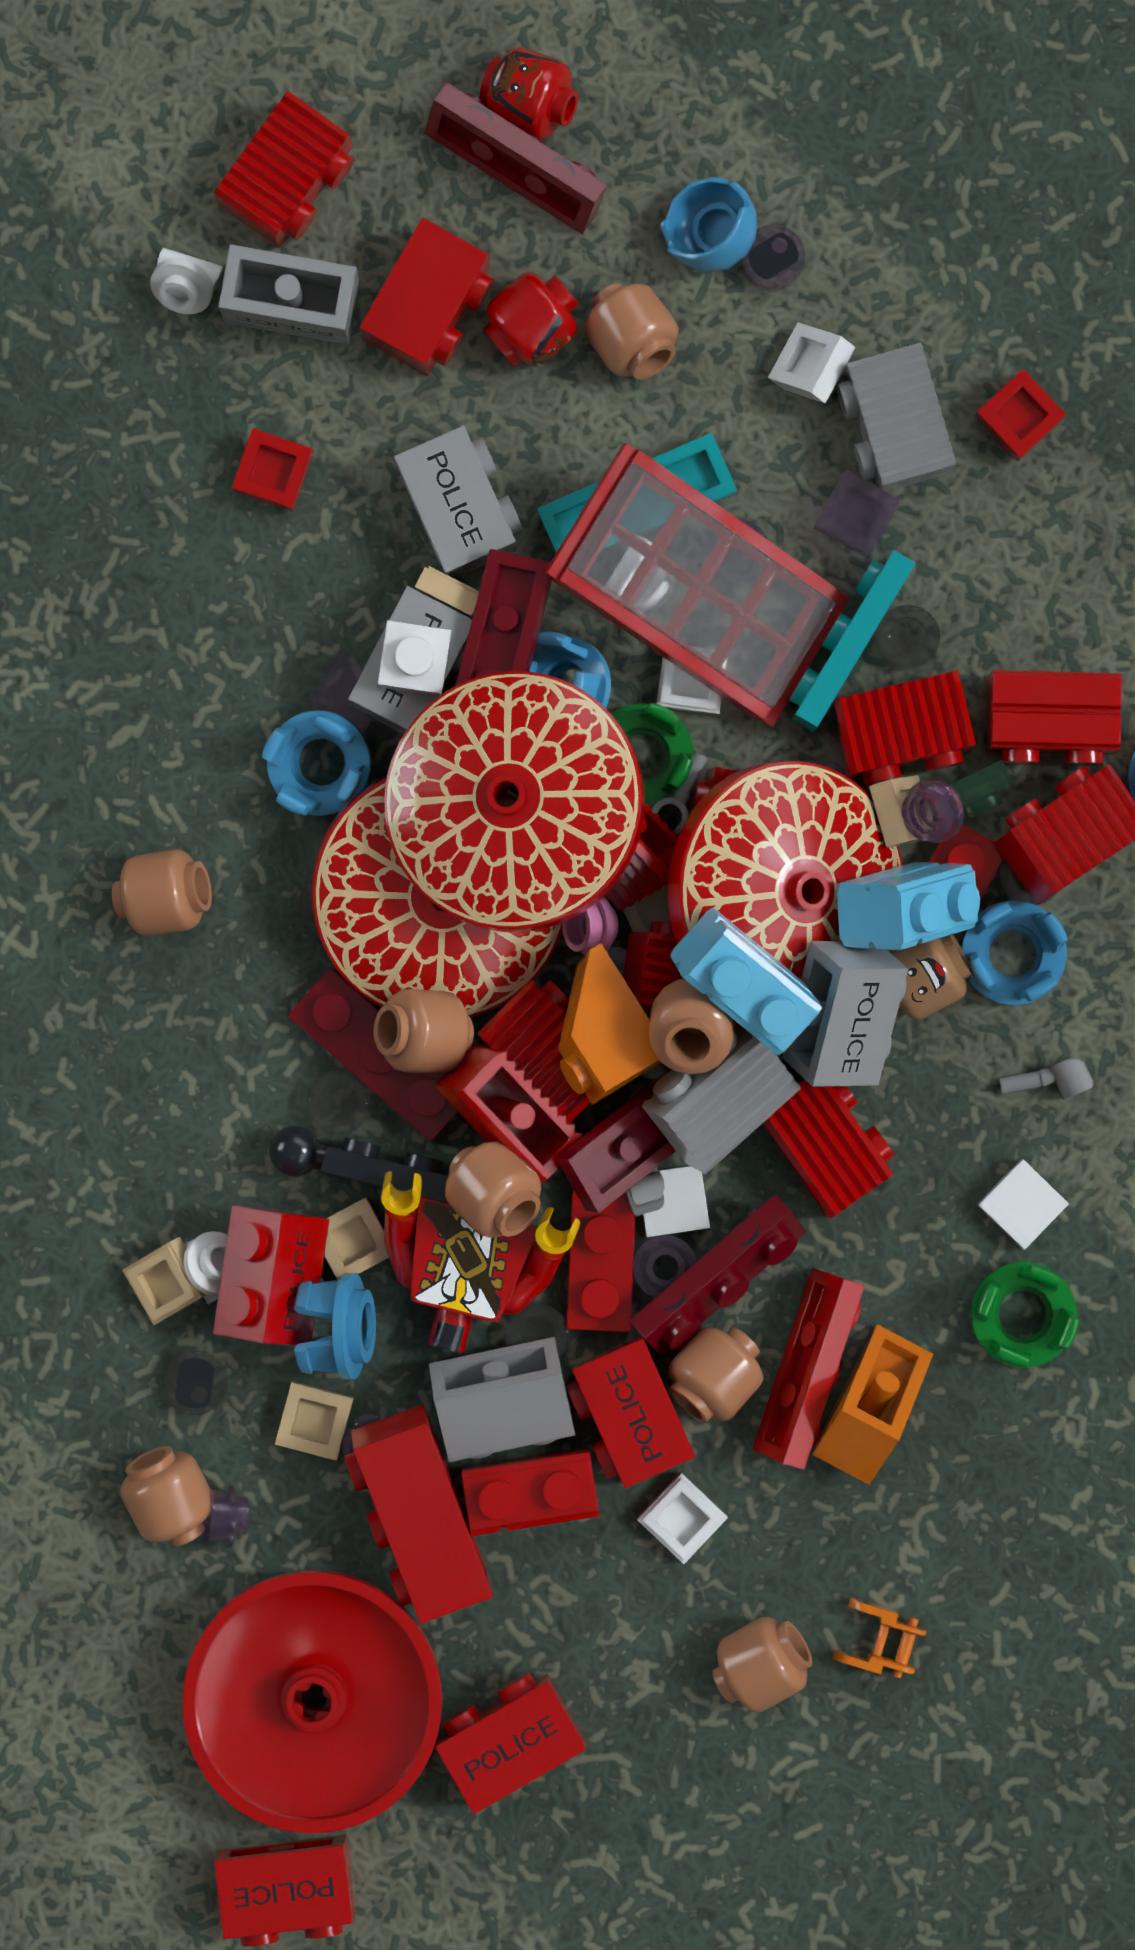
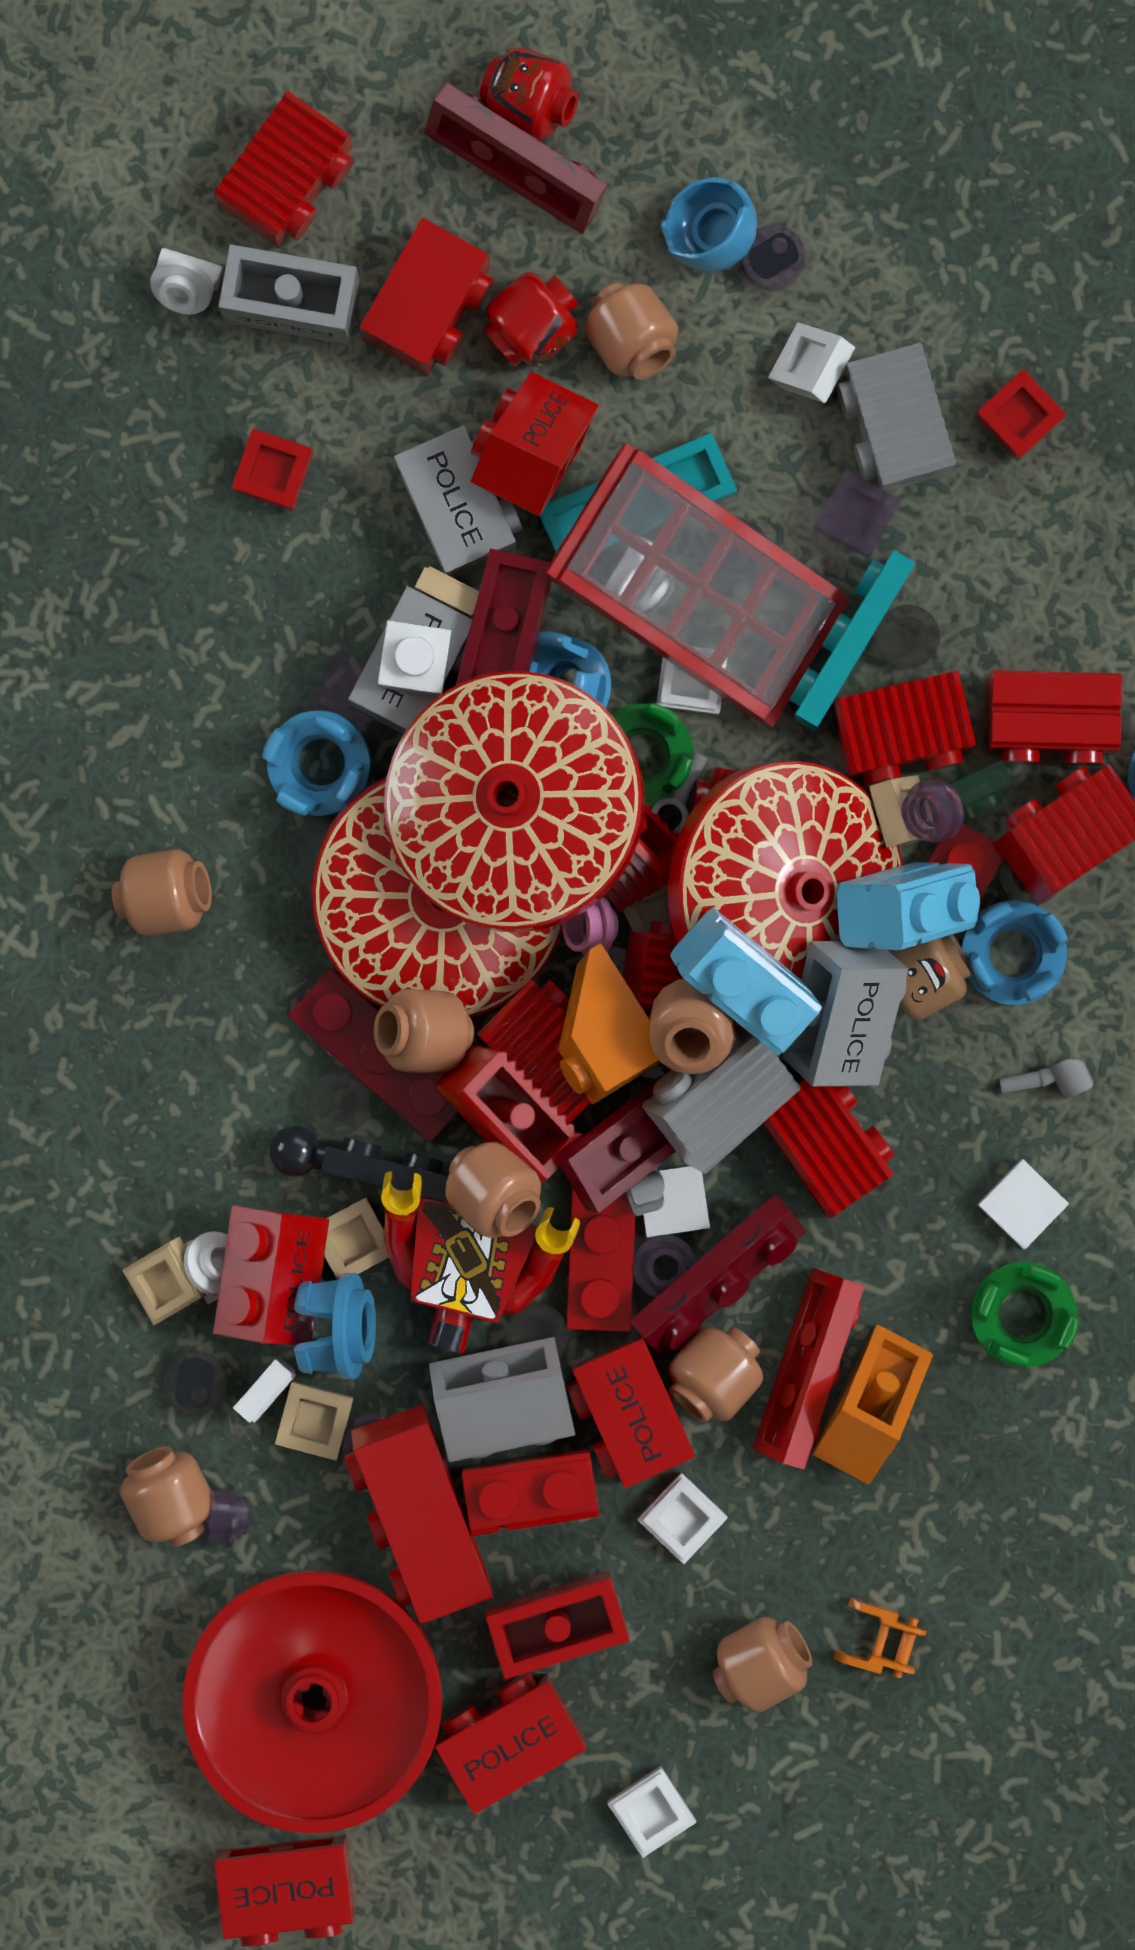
(265, 1390): none -> white tile
(531, 442): none -> red brick
(557, 1624): none -> red brick
(651, 1811): none -> white tile

